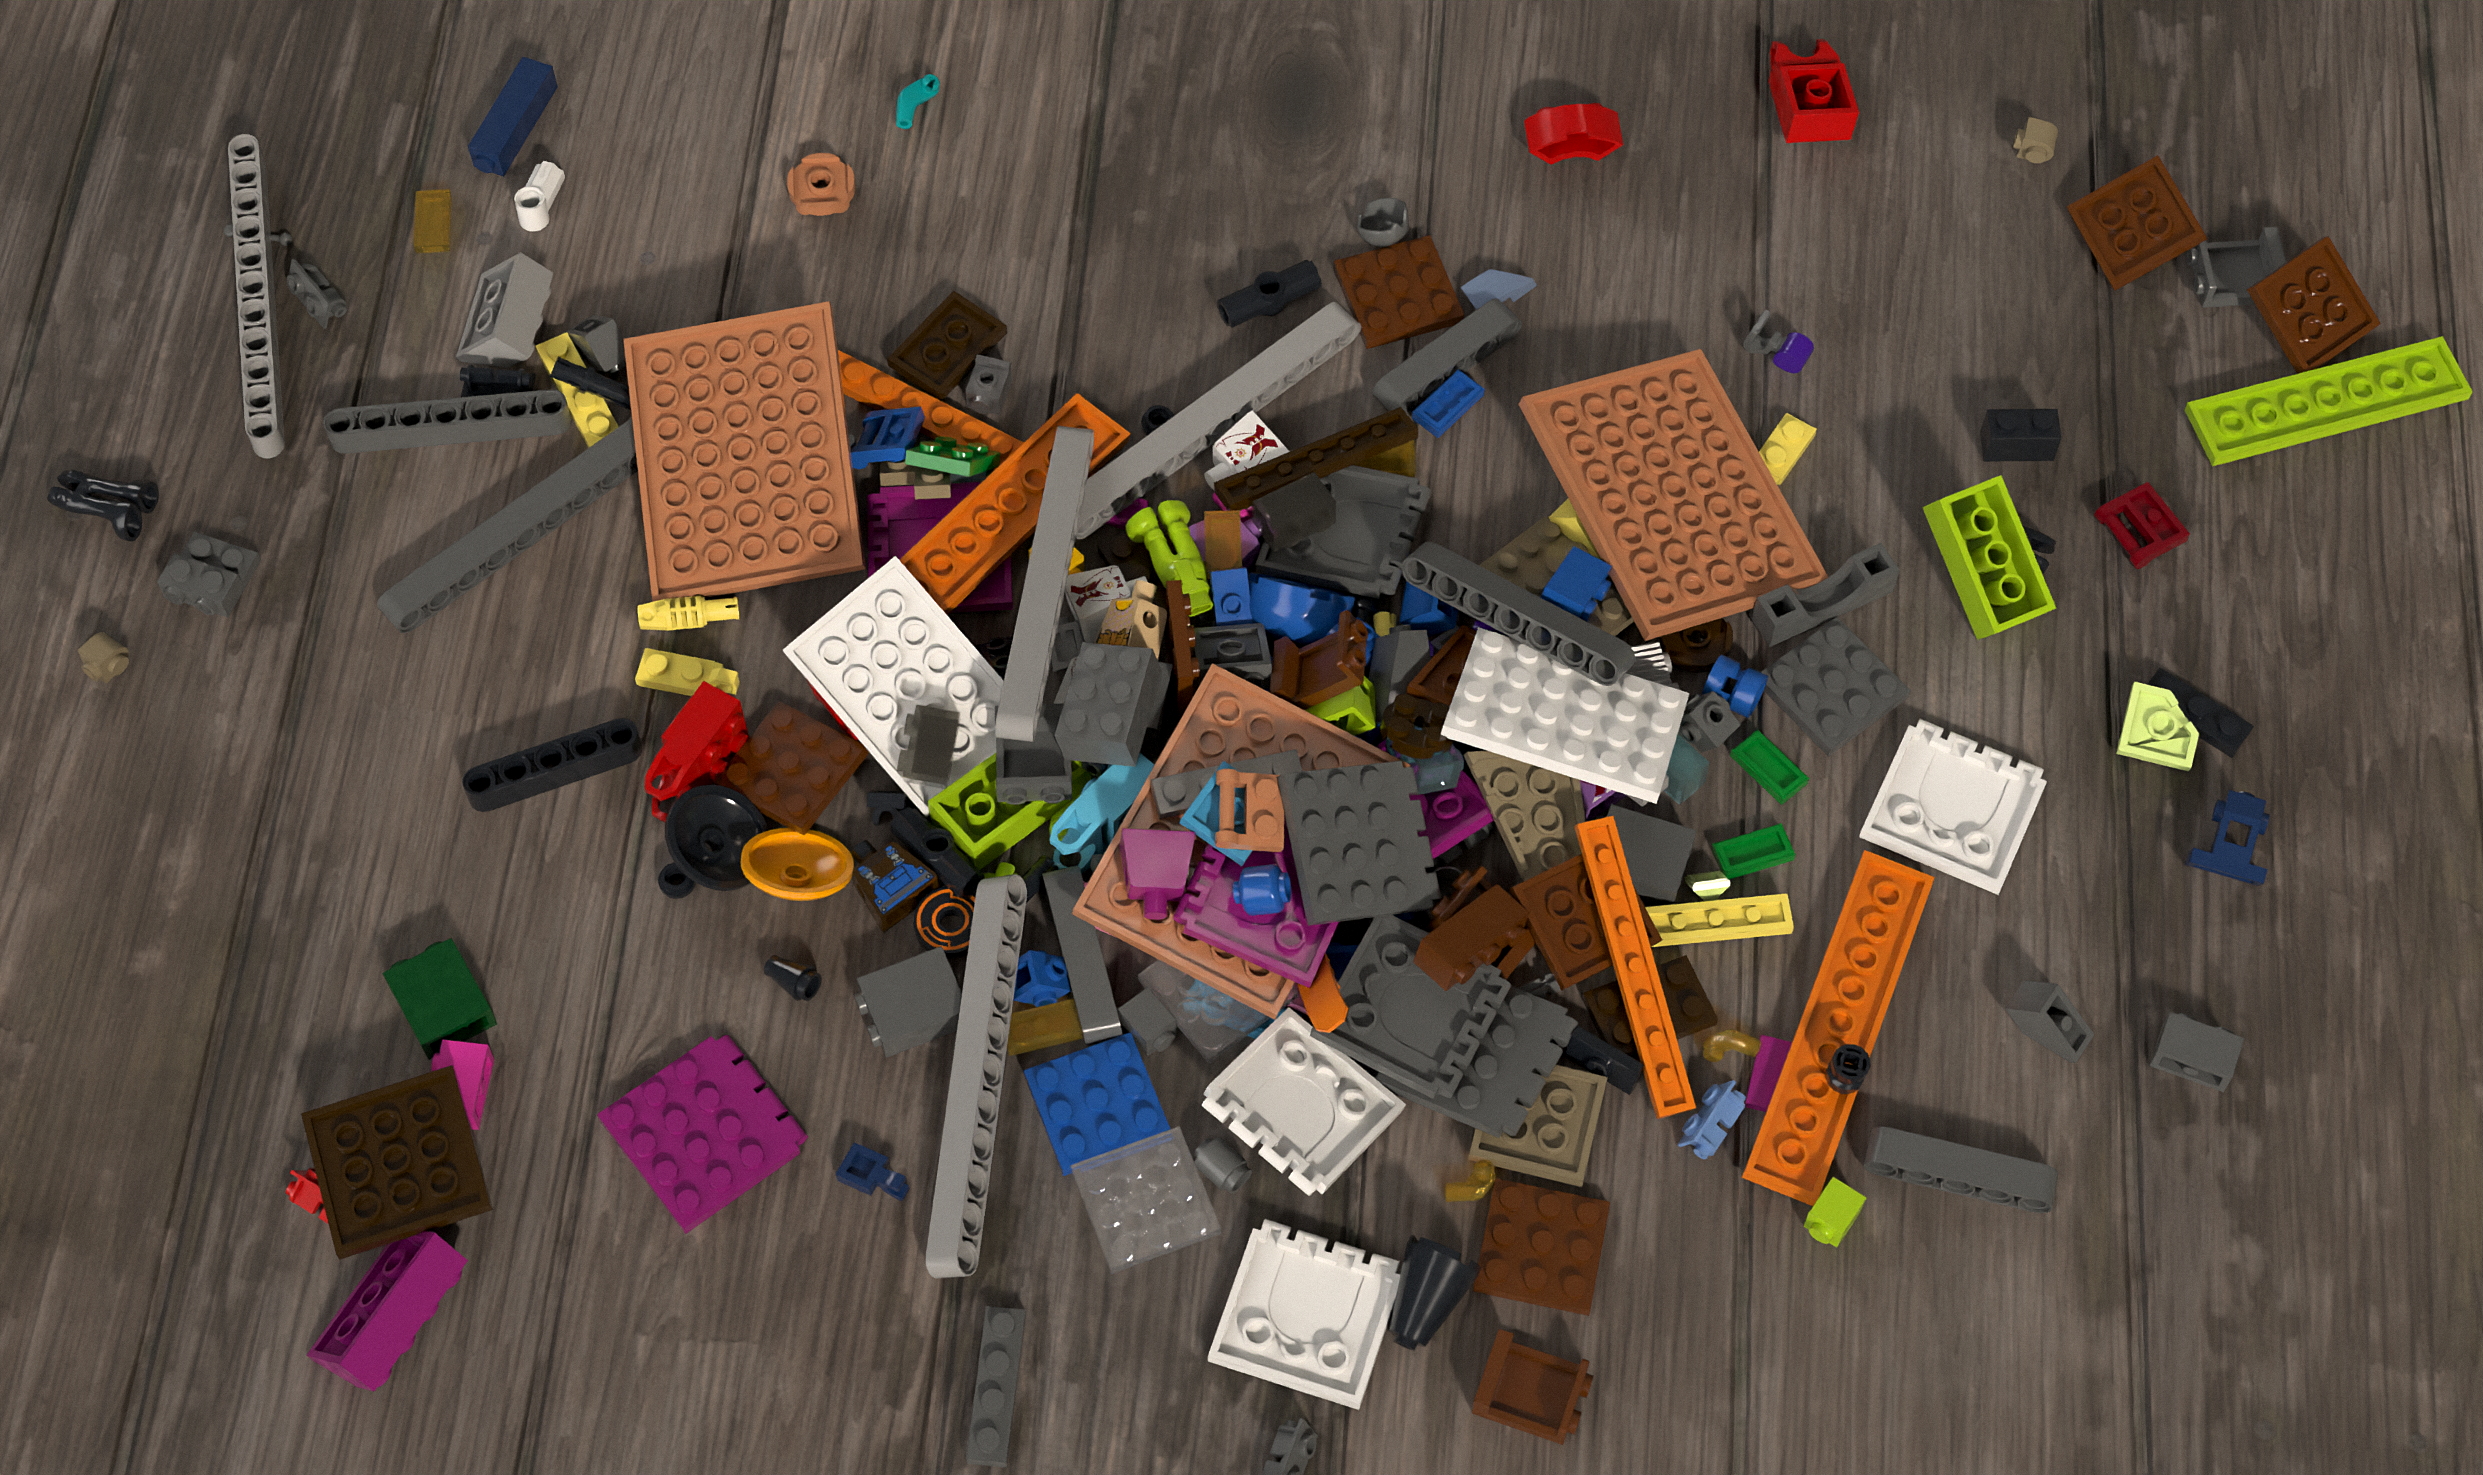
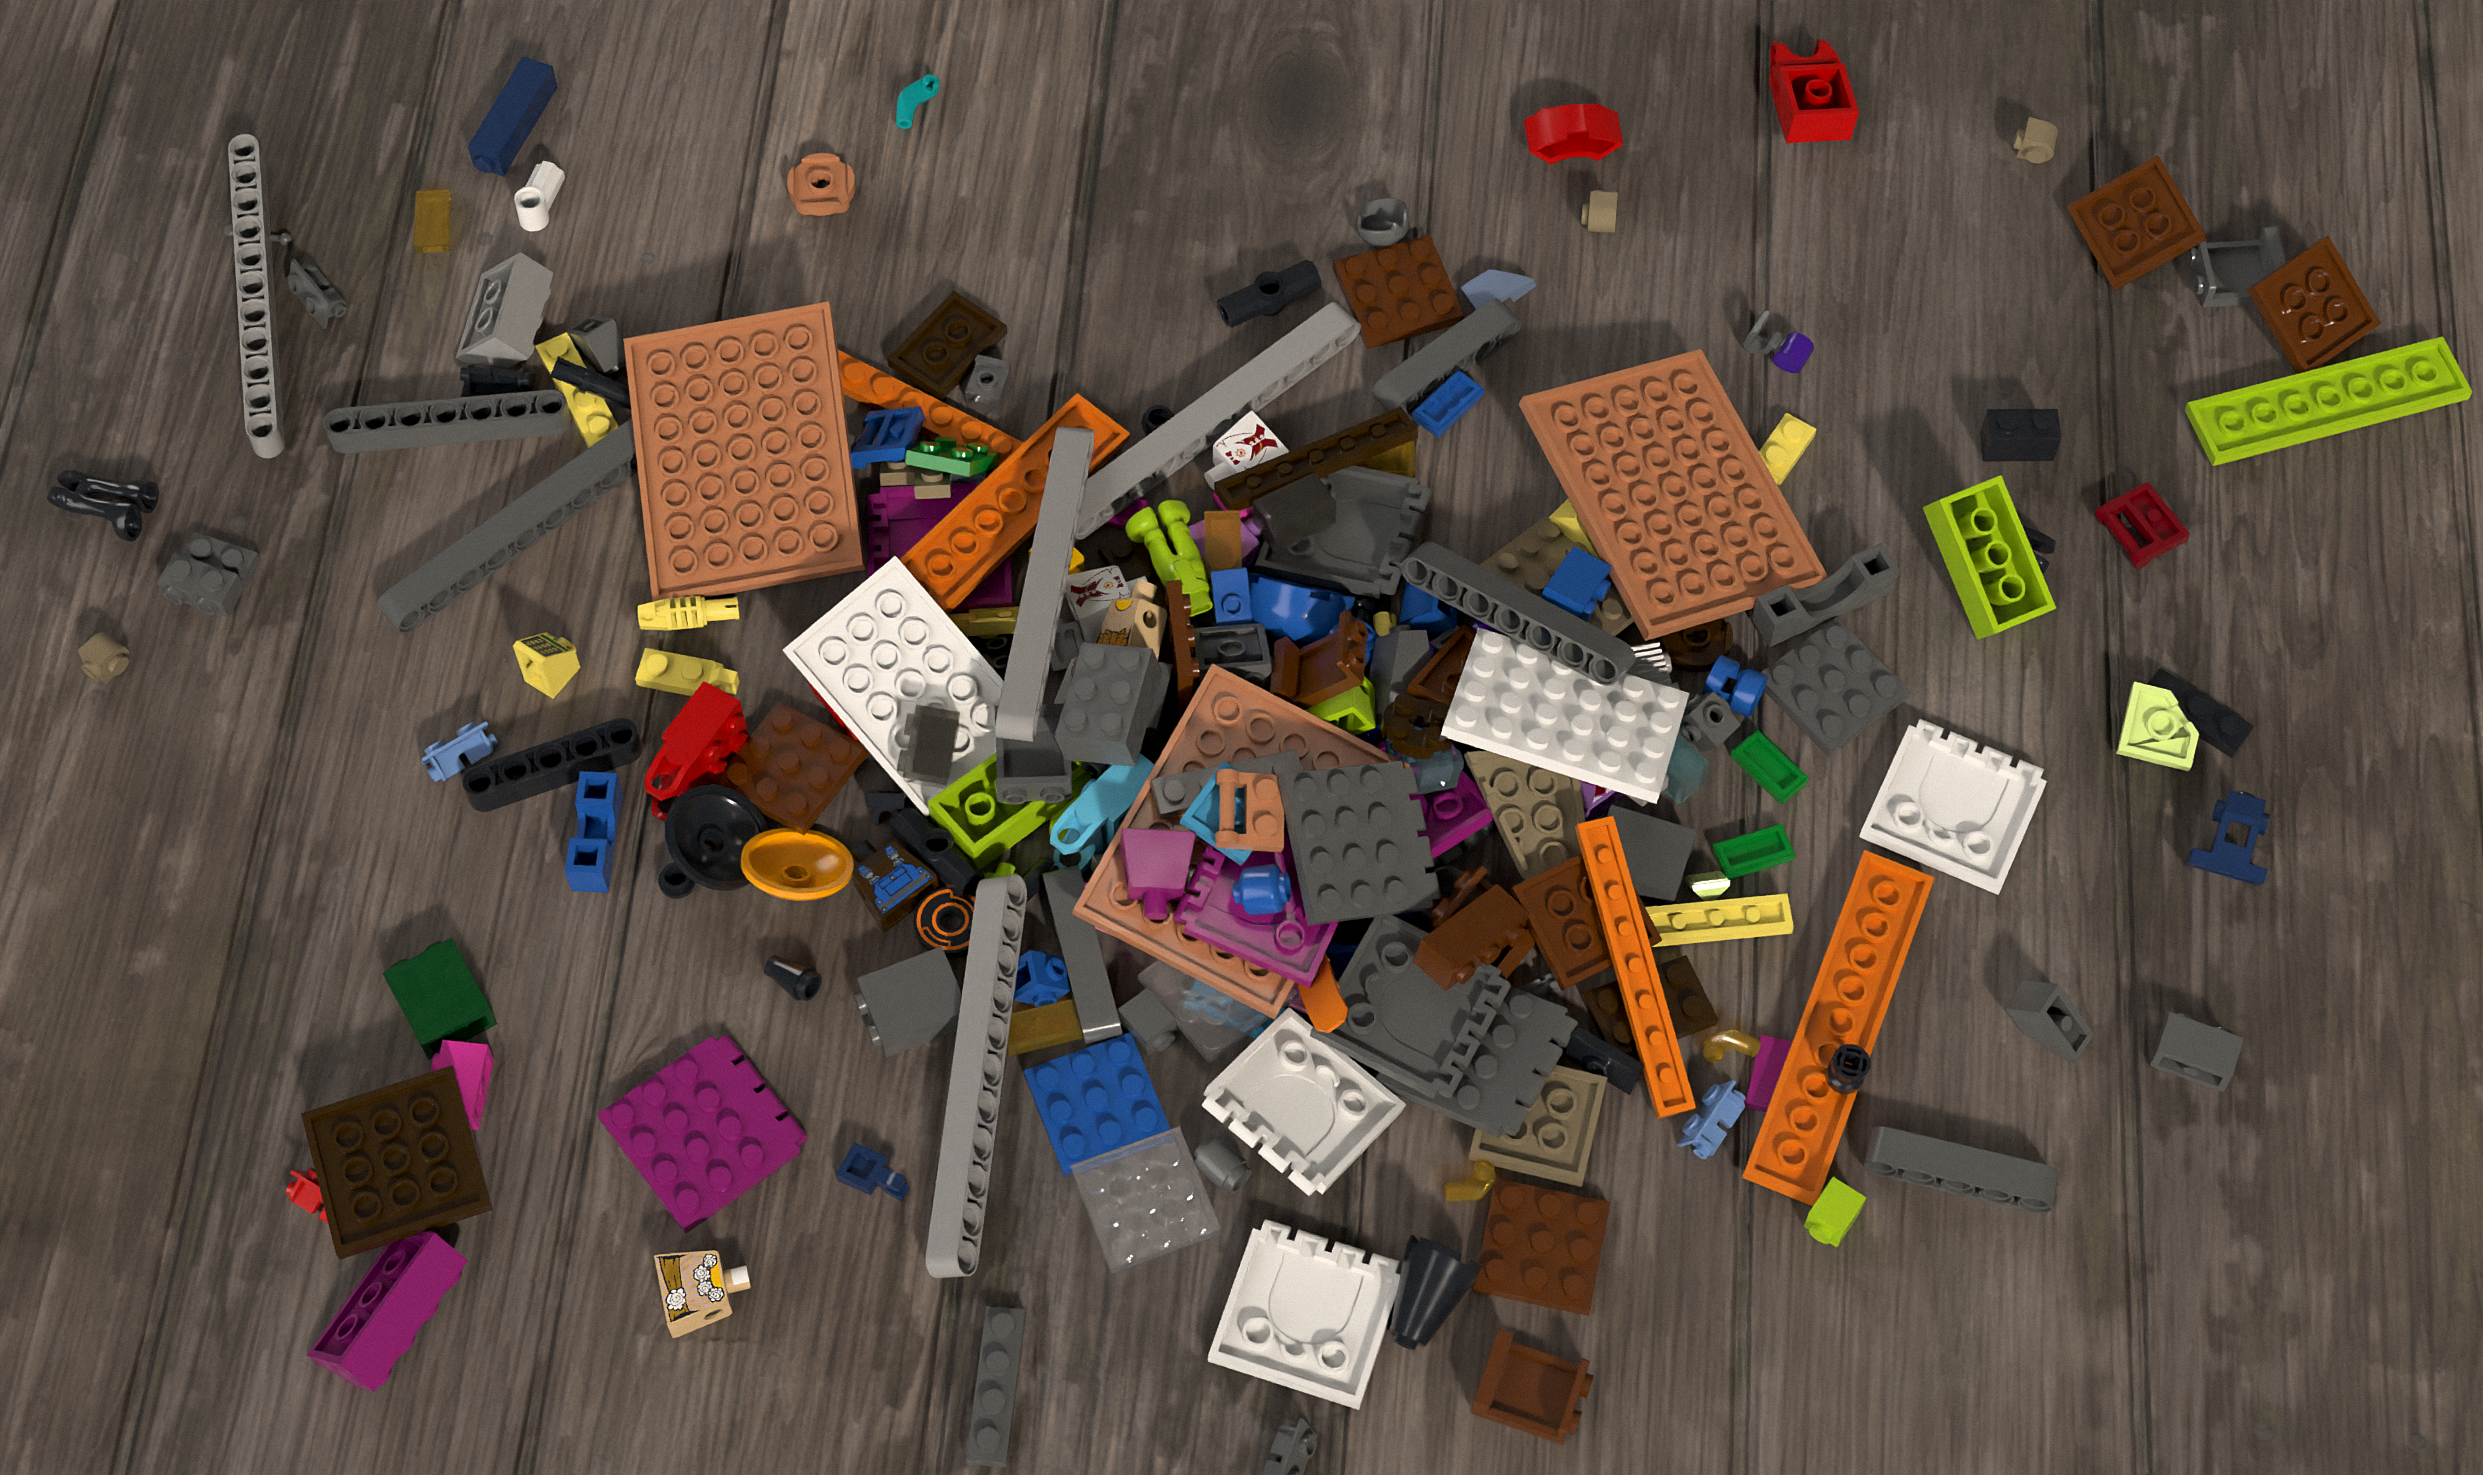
(445, 757): none -> medium blue hinge
(546, 662): none -> light yellow slope
(593, 850): none -> blue arch
(697, 1289): none -> torso
(986, 622): none -> light yellow hinge
(1601, 212): none -> dark tan plate

